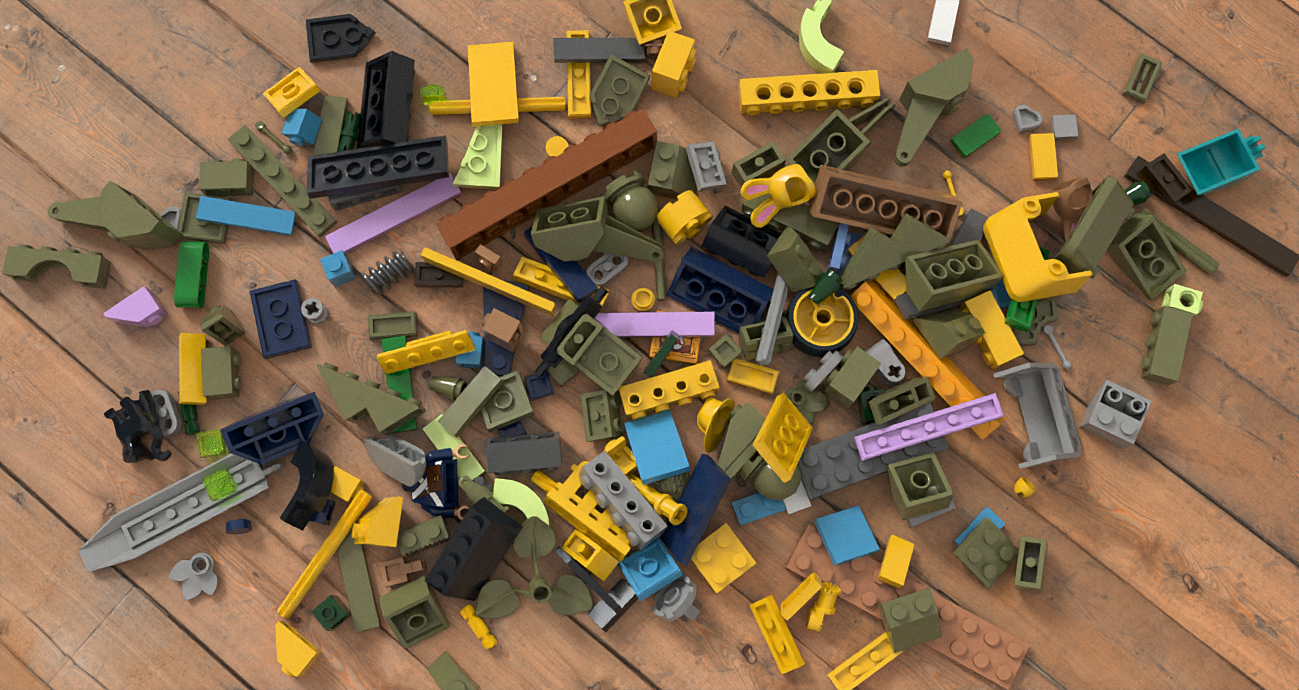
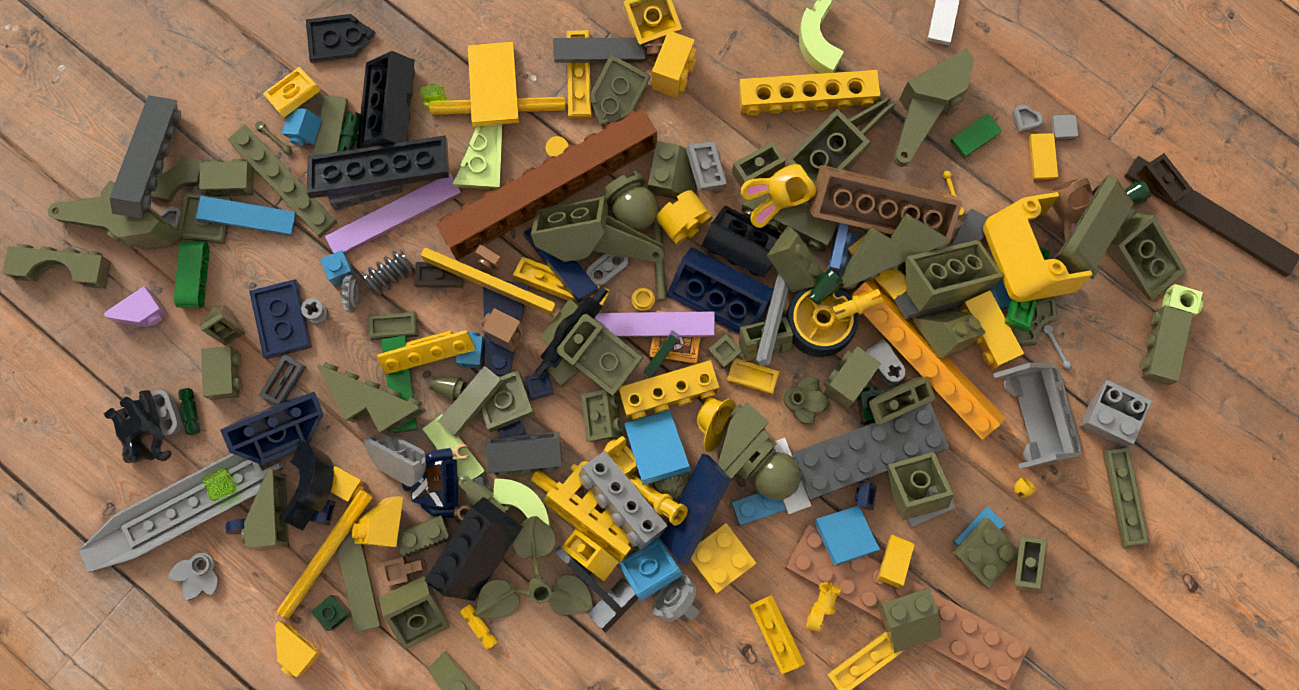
(145, 157): none -> dark grey brick
(183, 174): none -> olive tile
(191, 368): yellow tile -> none
(210, 443): clear neon green plate -> none
(263, 524): none -> olive slope
(274, 376): none -> dark grey tile
(350, 293): none -> light grey gear
(783, 437): yellow tile -> none
(800, 595): yellow tile -> none
(829, 362): light grey plate -> none
(858, 304): none -> yellow pin
(866, 495): none -> dark blue plate
(928, 427): lavender tile -> none
(1125, 497): none -> olive tile
(1135, 93): olive tile -> none
(1186, 247): olive axle -> none
(1221, 161): teal piece -> none

